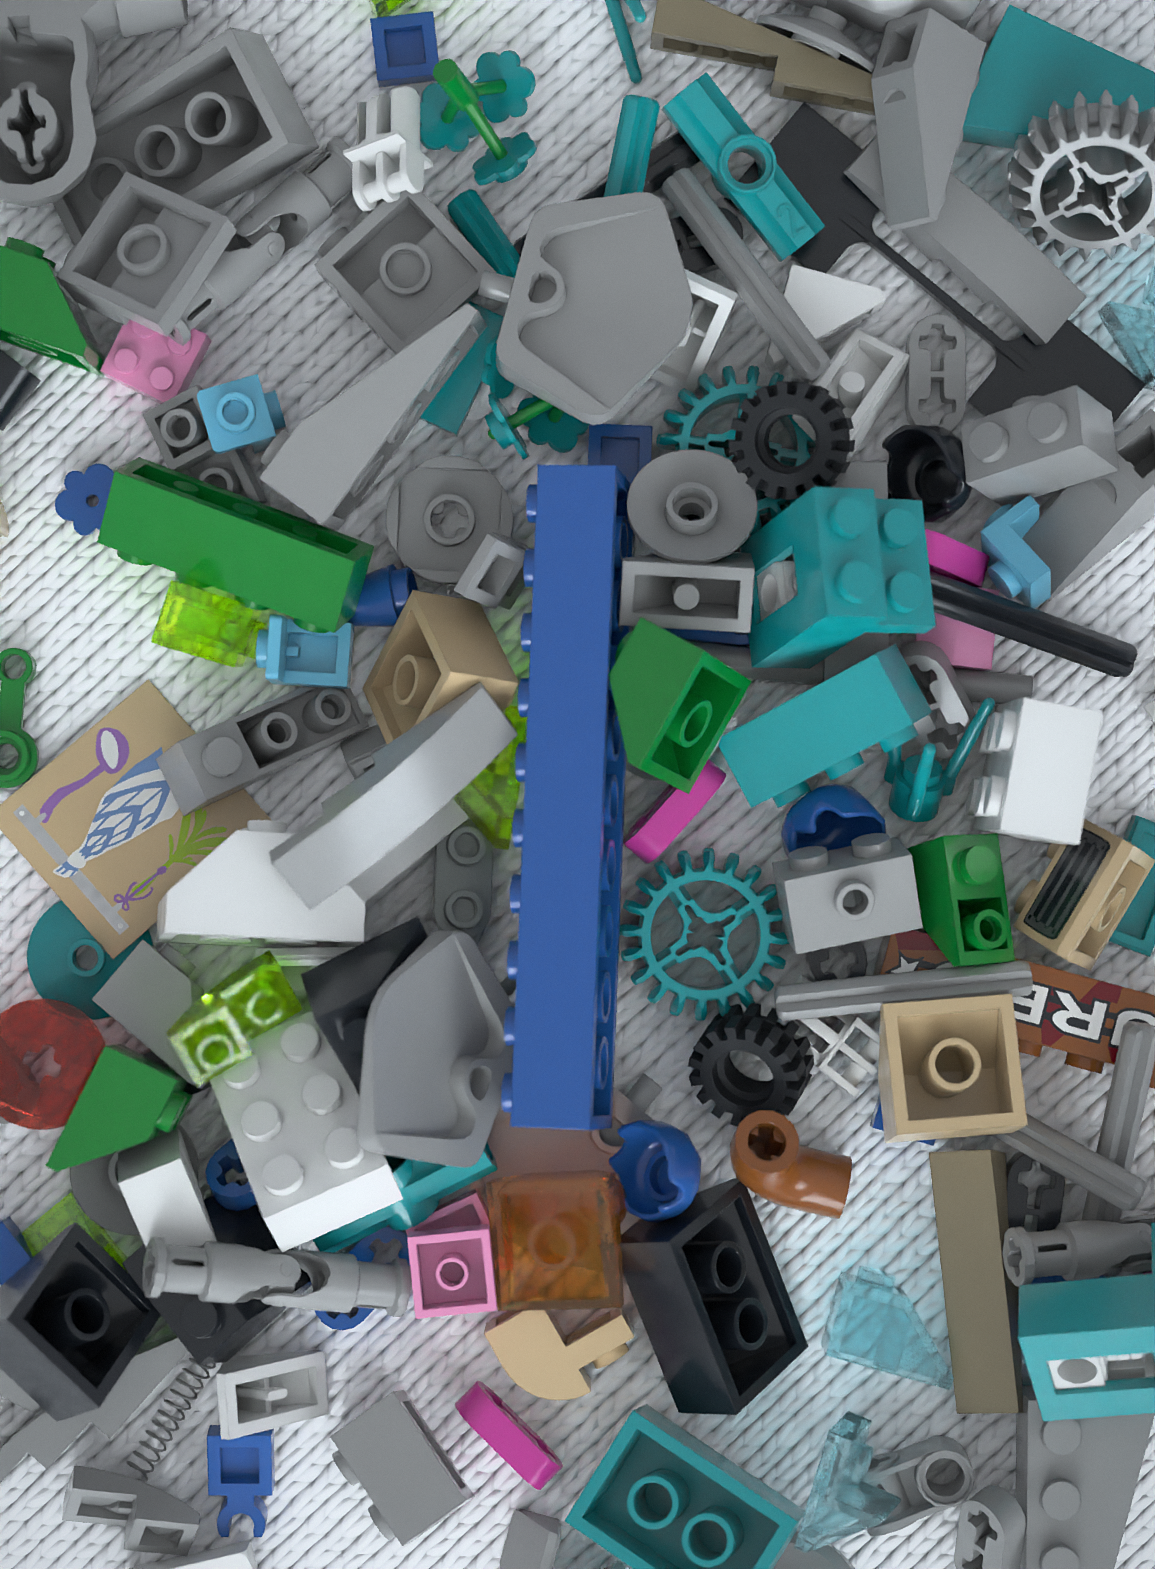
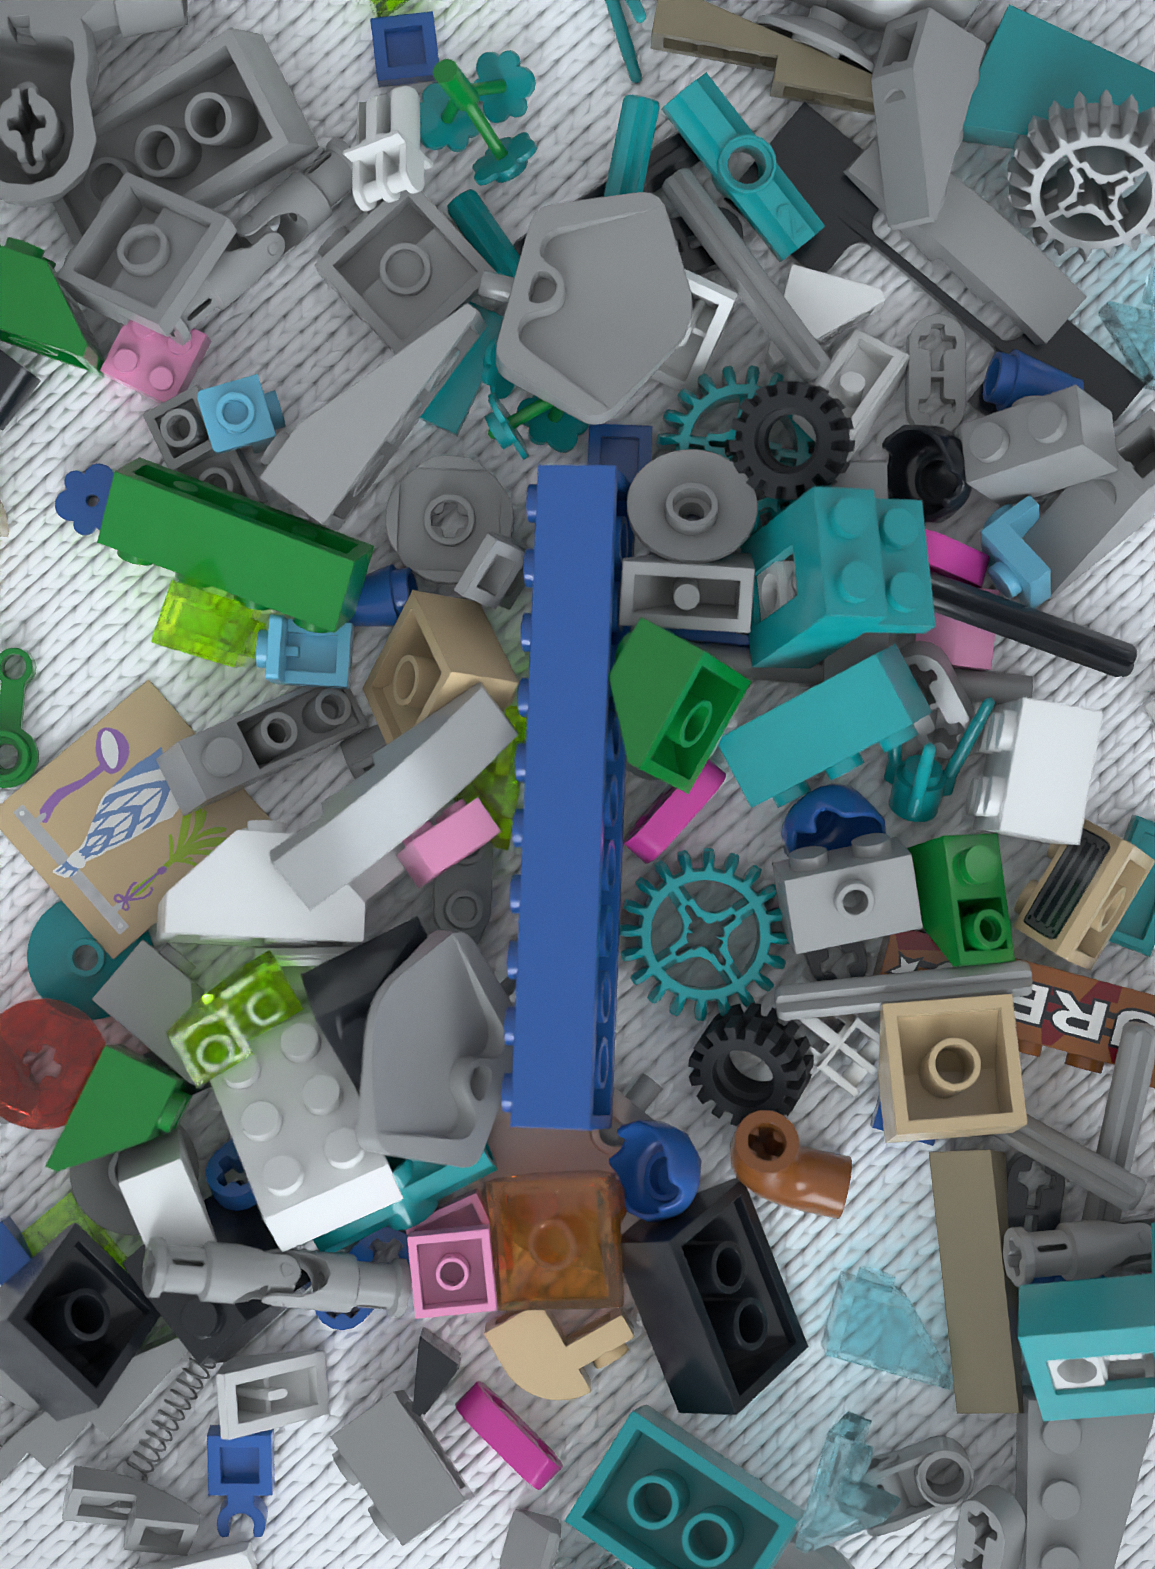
(434, 1369): none -> black slope
(439, 847): none -> bright pink piece
(1021, 375): none -> blue cone

